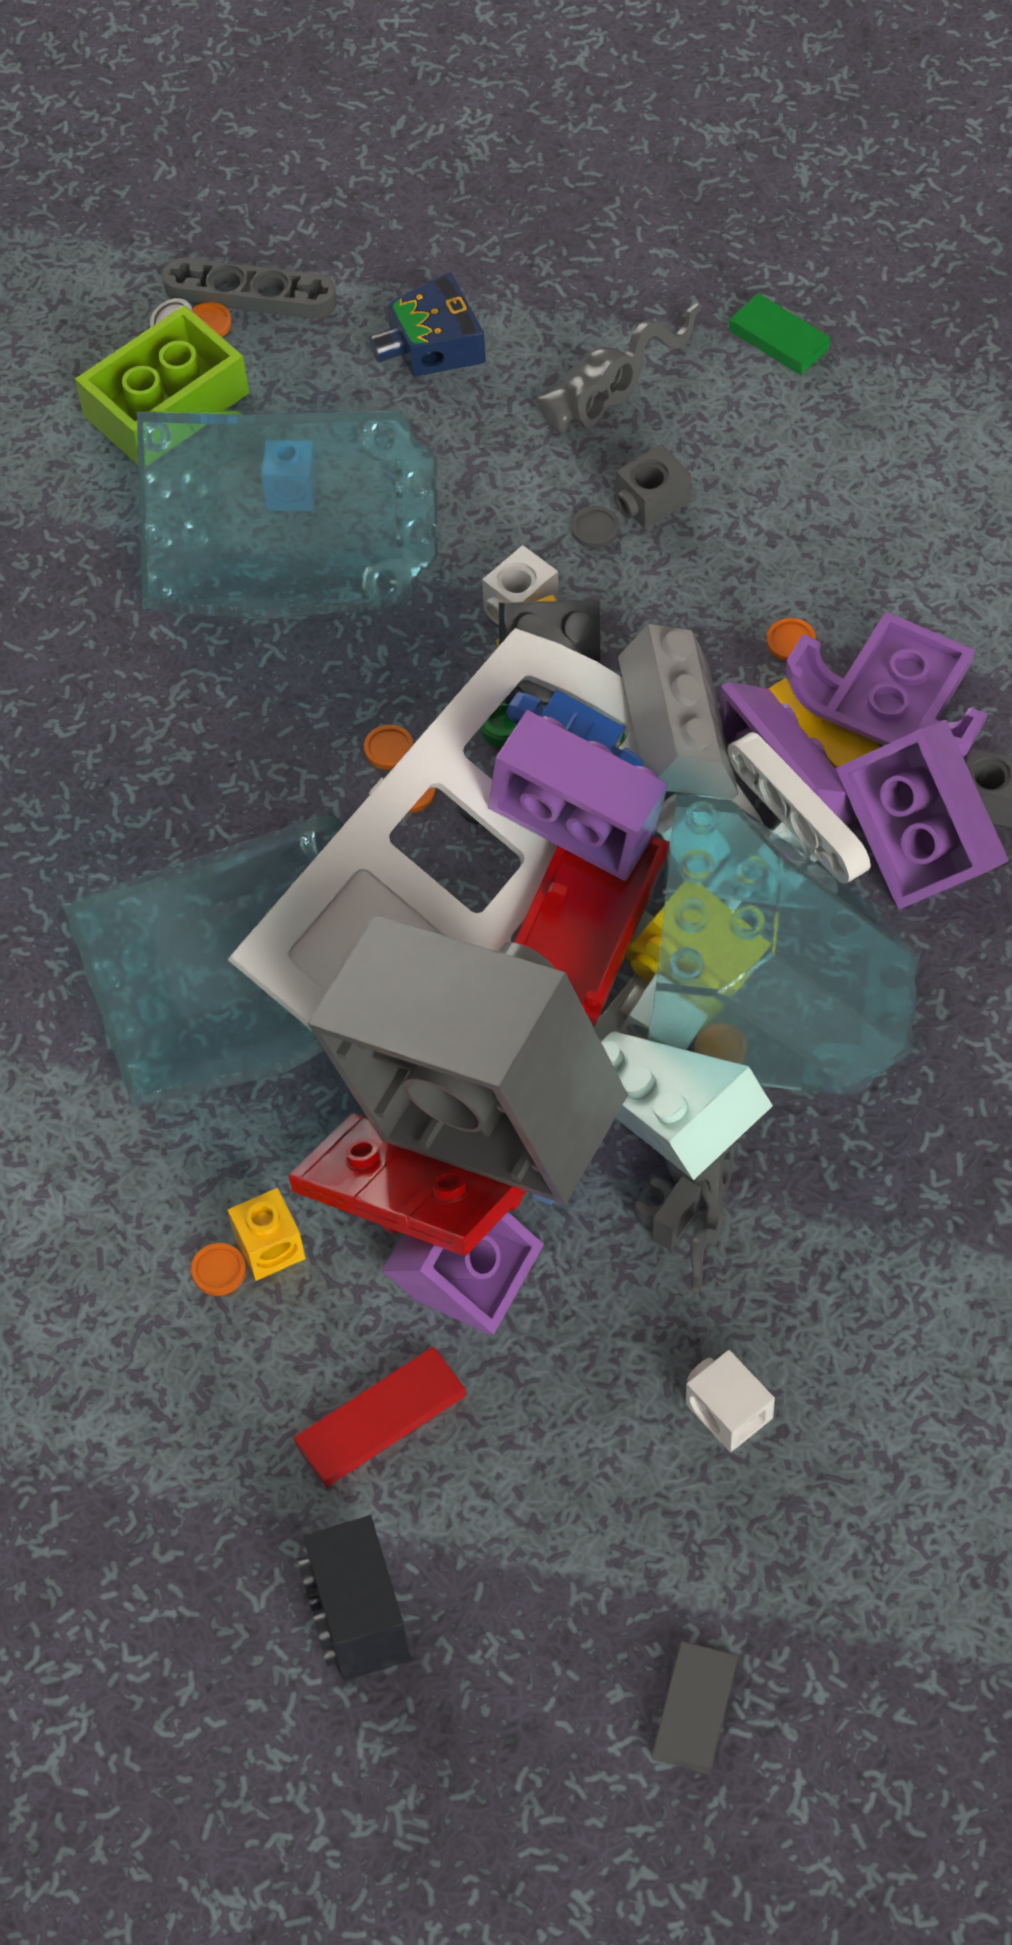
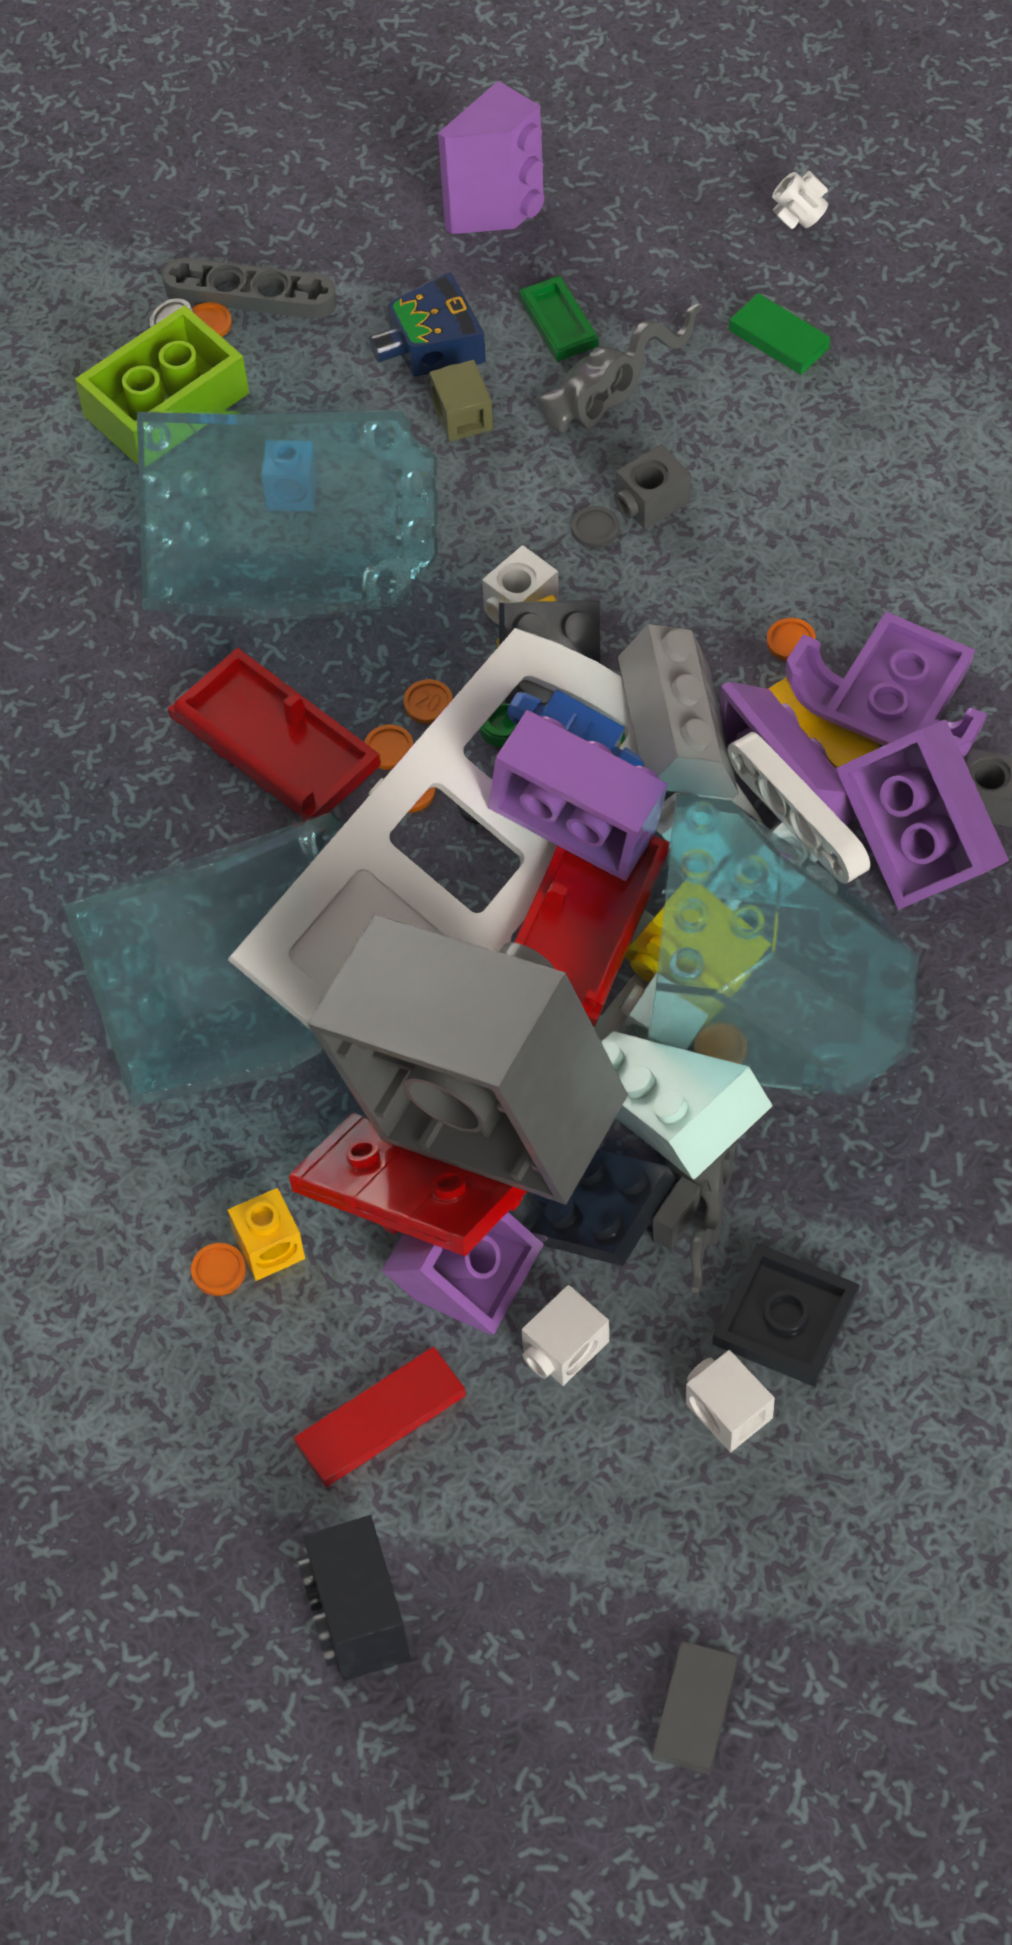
(275, 736): none -> red container
(426, 700): none -> orange piece
(461, 400): none -> olive brick
(492, 163): none -> medium lavender slope
(558, 318): none -> green tile
(564, 1336): none -> white brick
(606, 1208): none -> black plate
(785, 1314): none -> black plate
(800, 200): none -> white gear

